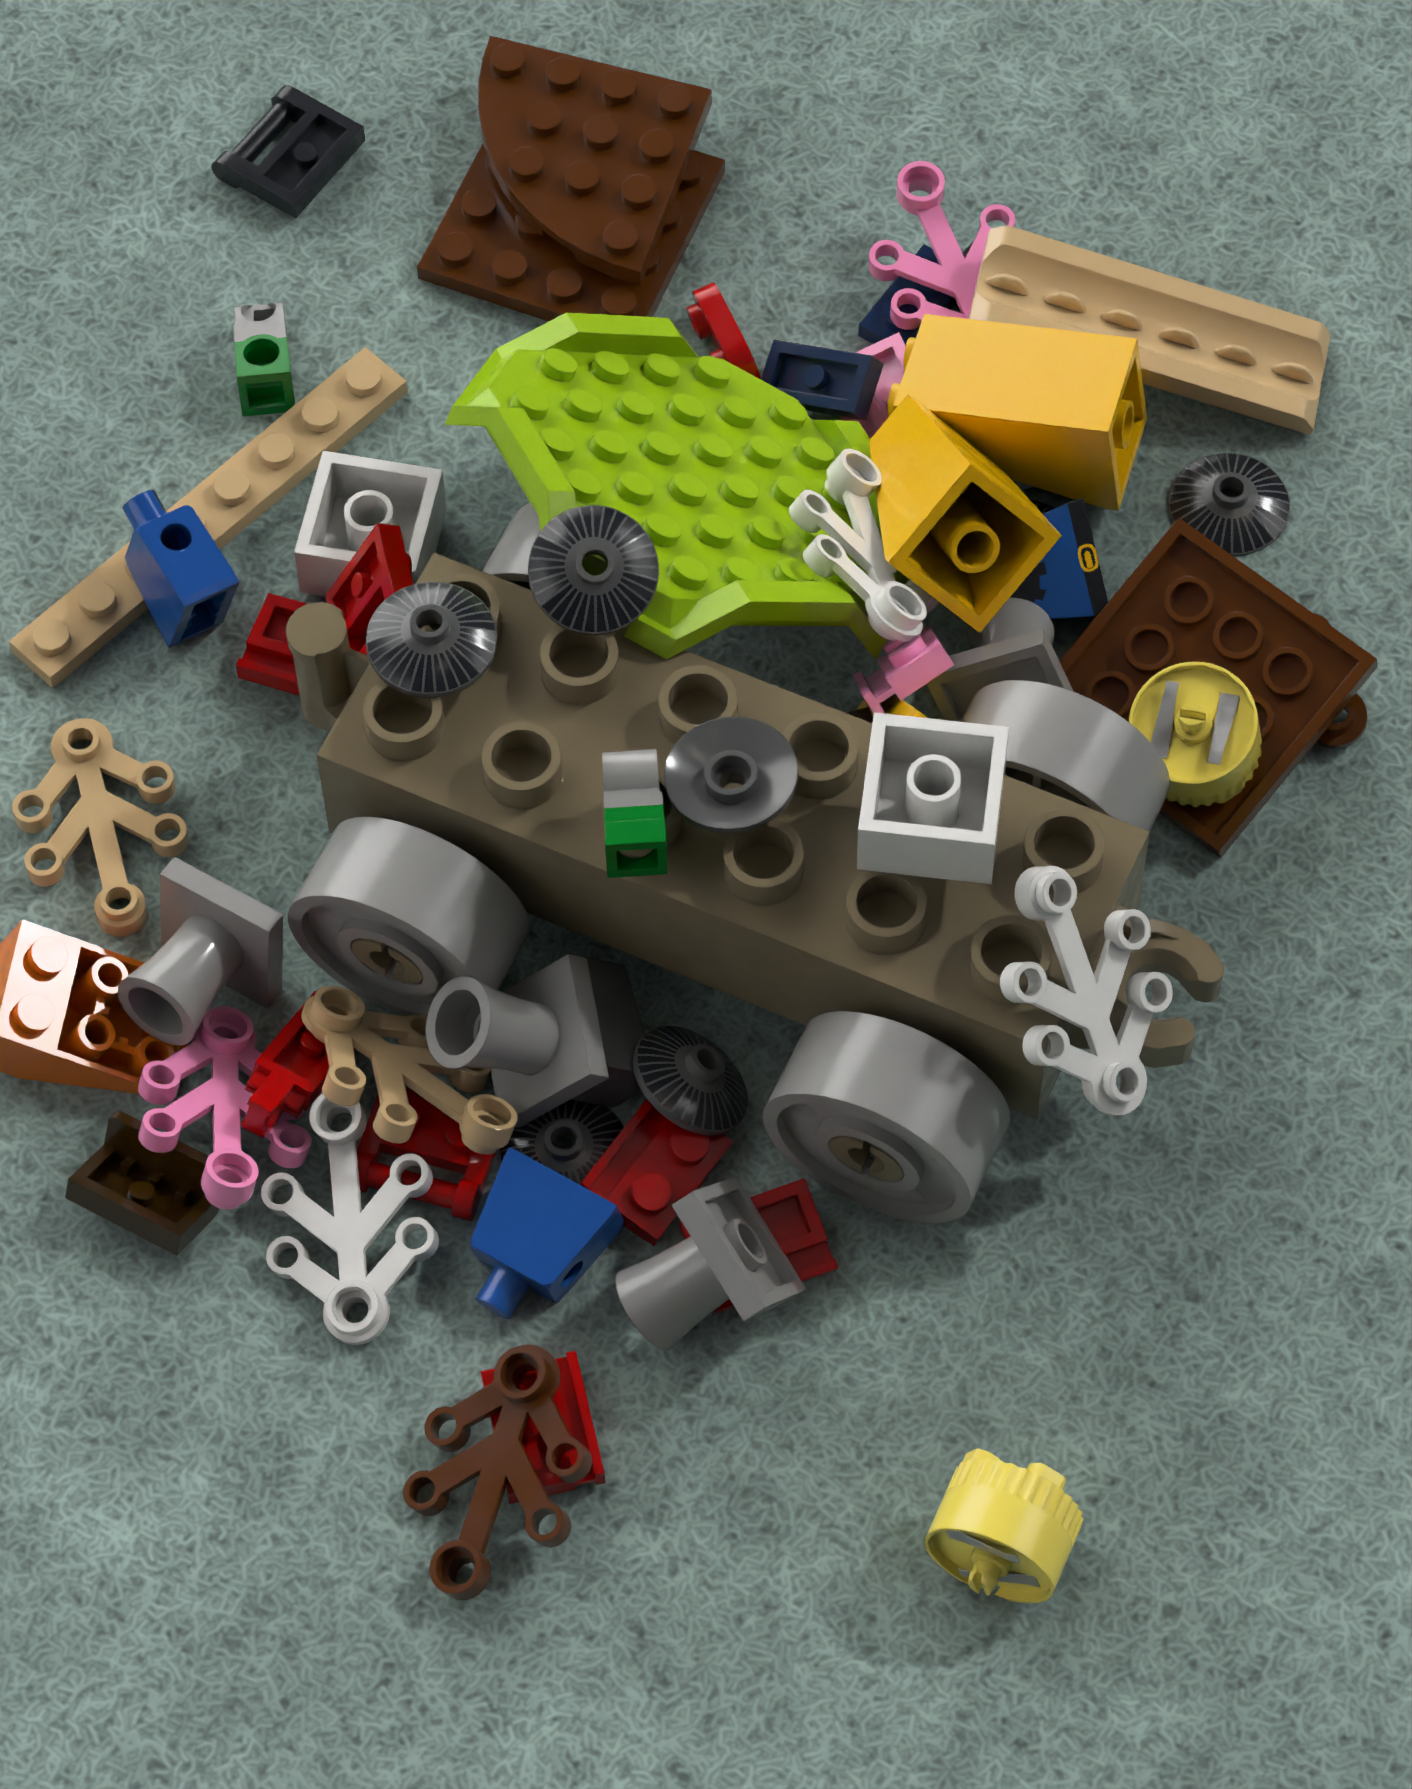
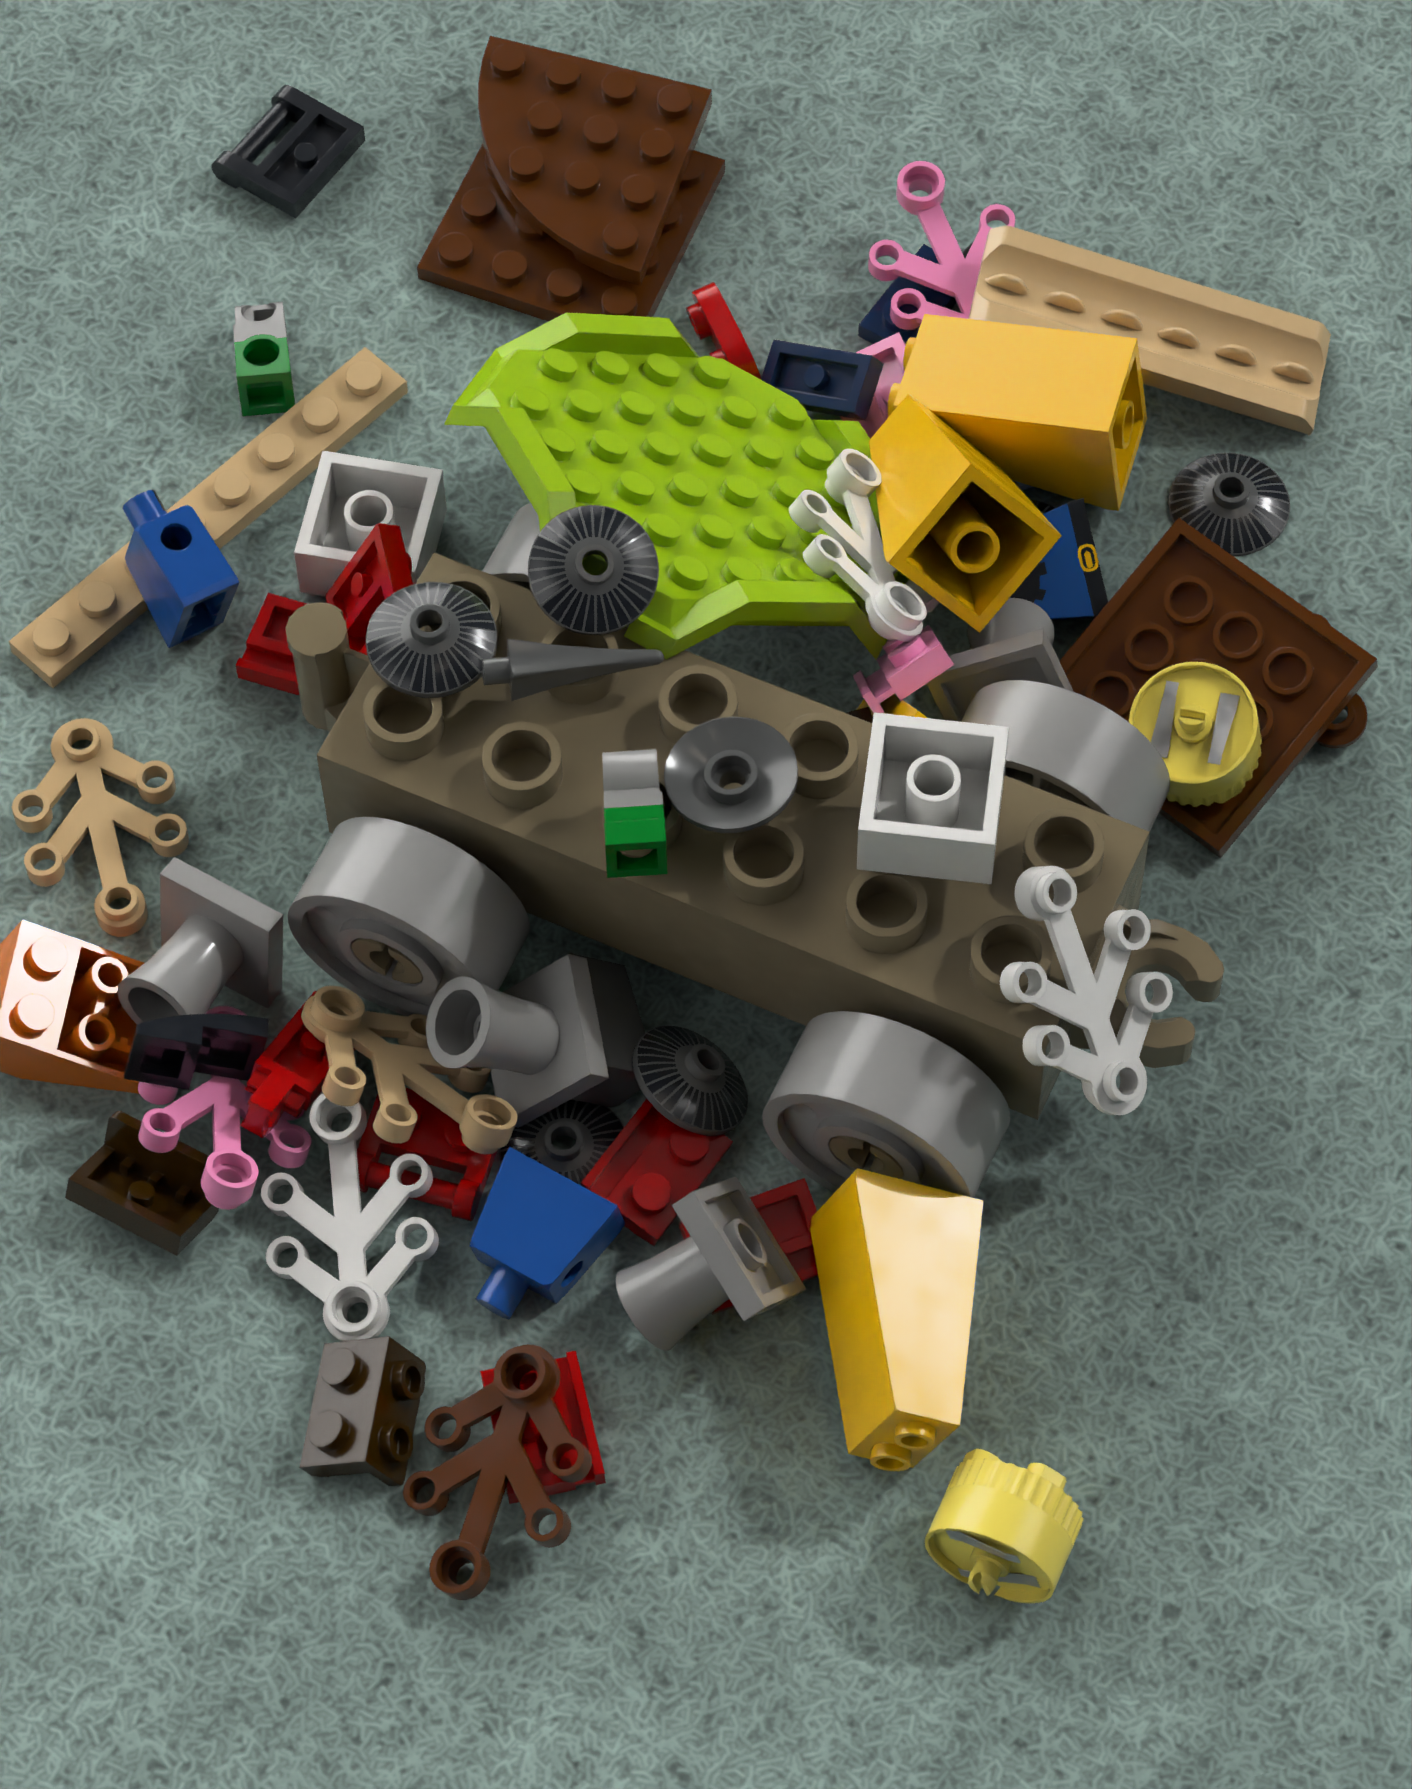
(213, 1044): none -> black slope
(364, 1410): none -> dark brown bracket
(542, 666): none -> dark grey piece
(897, 1311): none -> yellow slope

